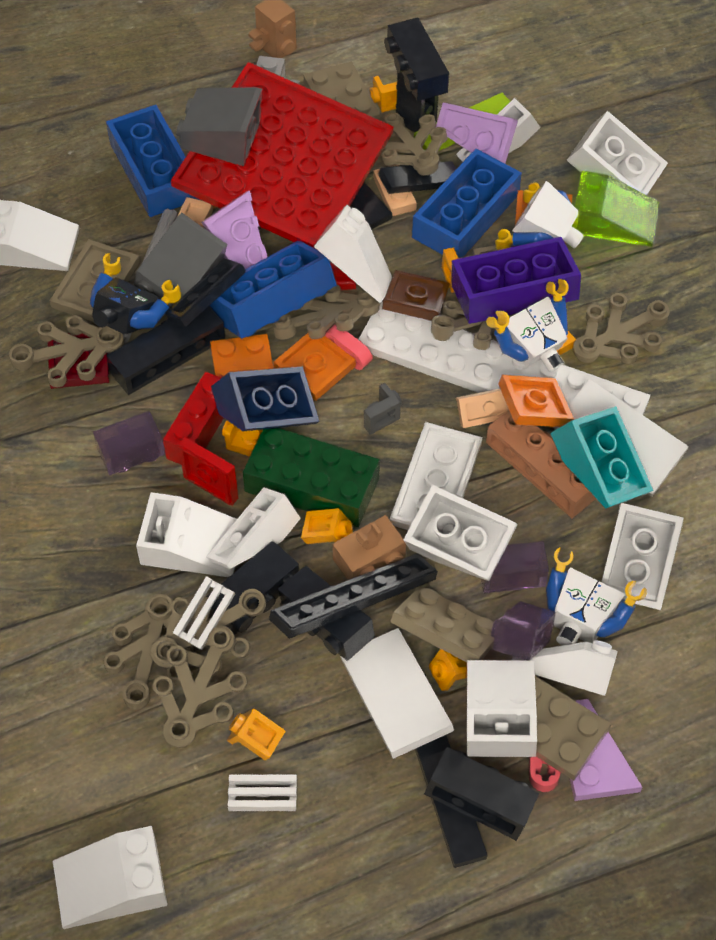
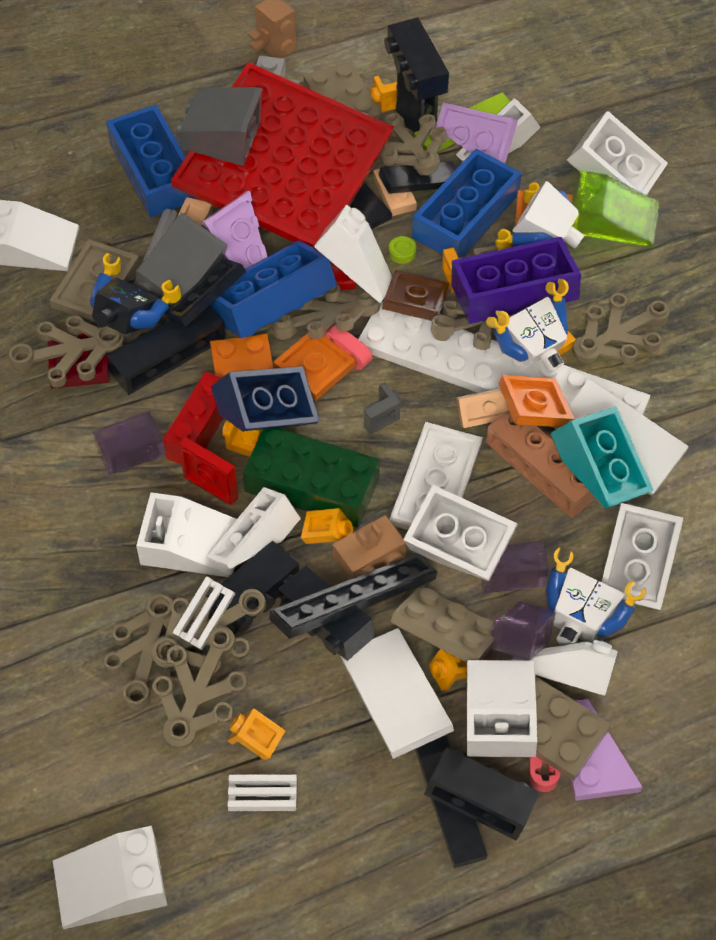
(402, 250): none -> lime tile

